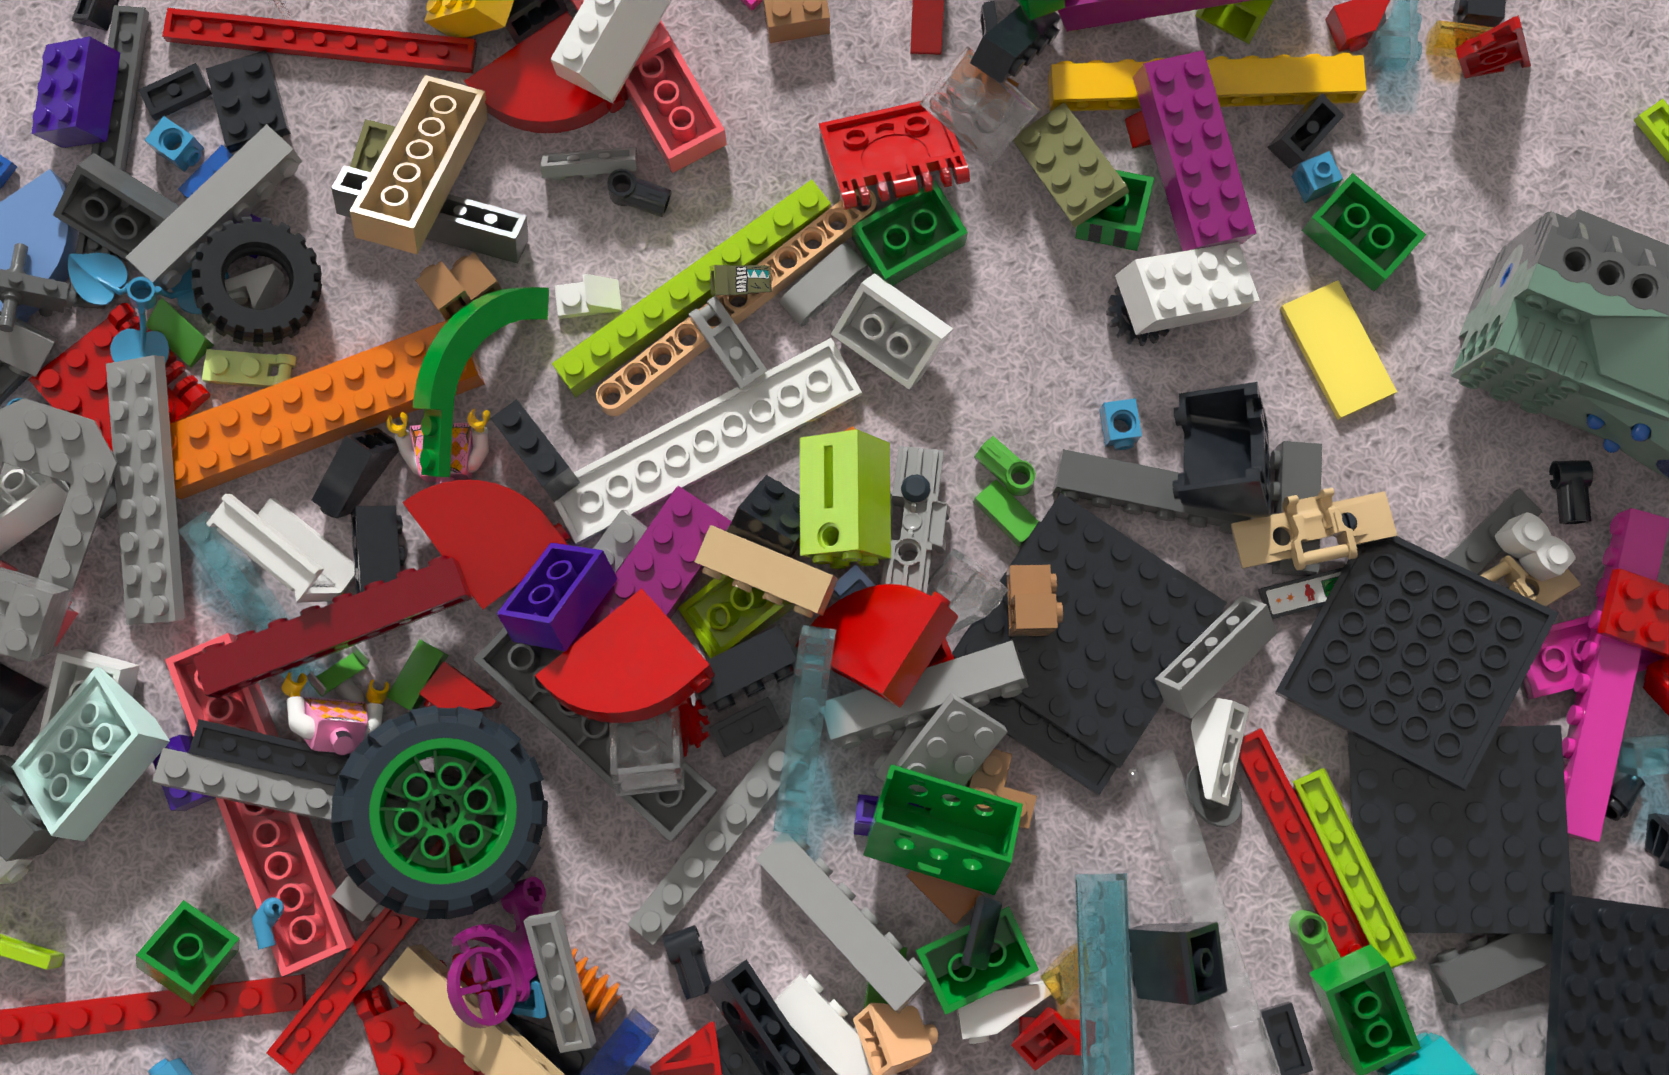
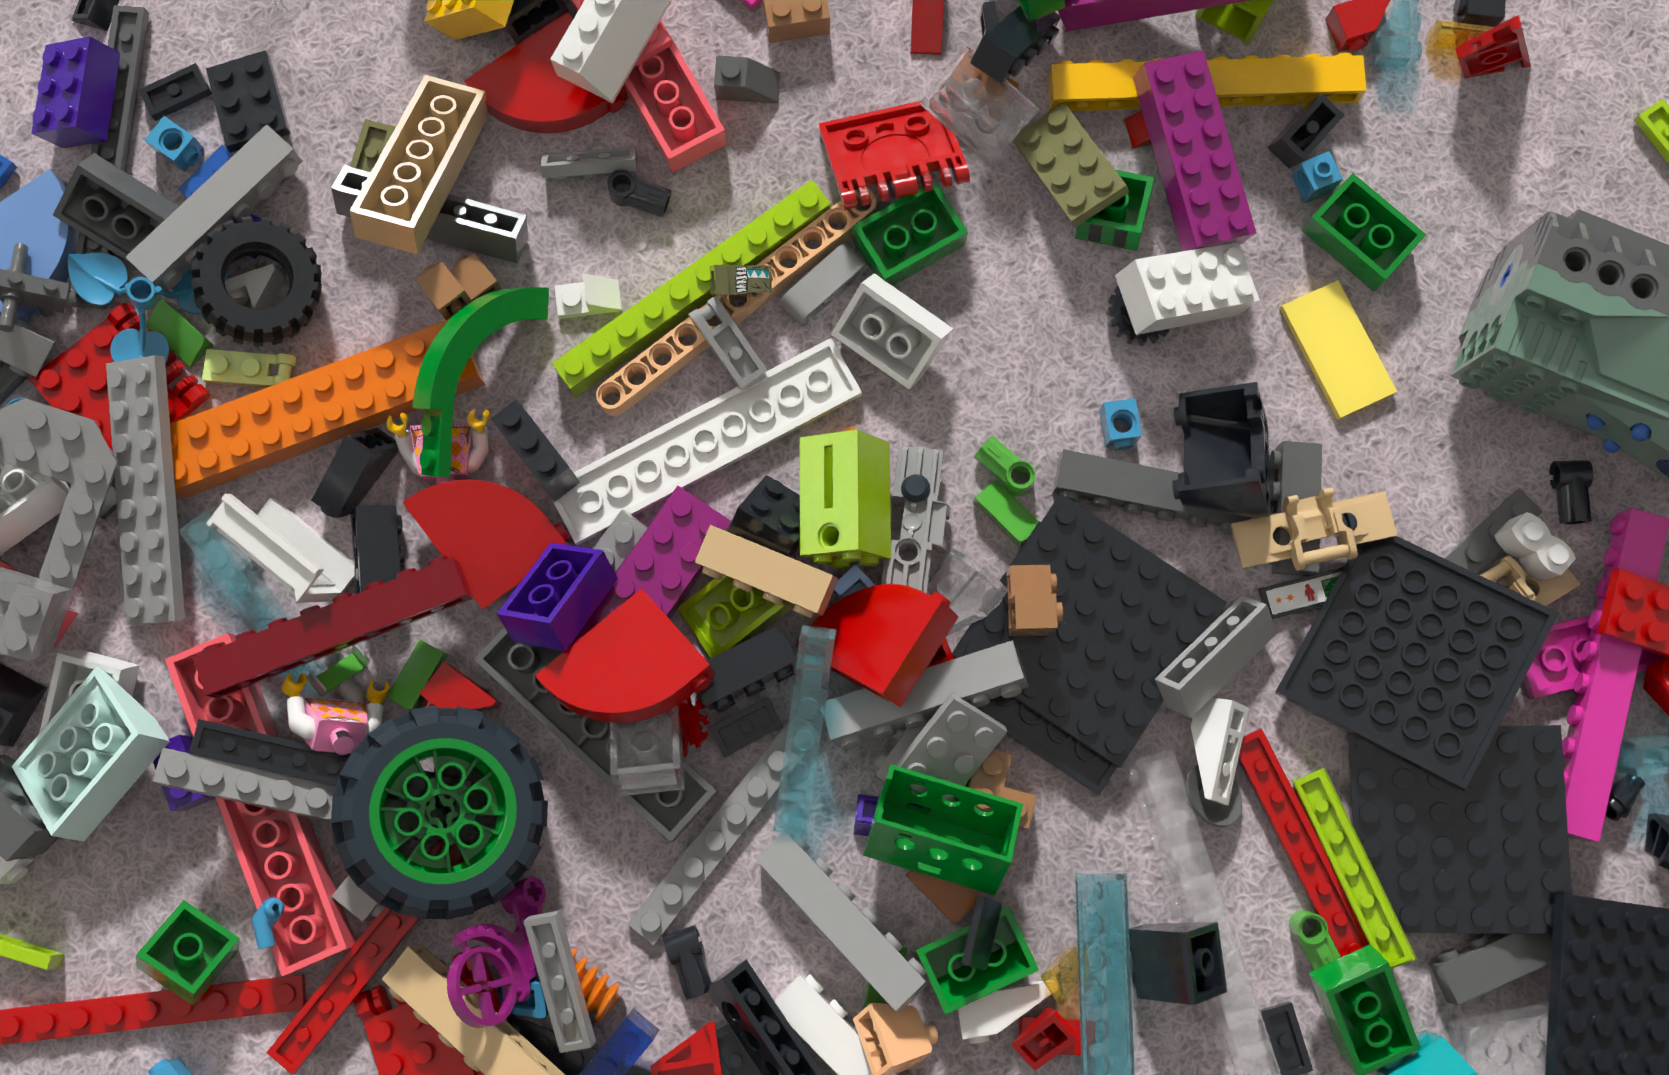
(320, 40): red plate -> none
(745, 80): none -> dark grey slope

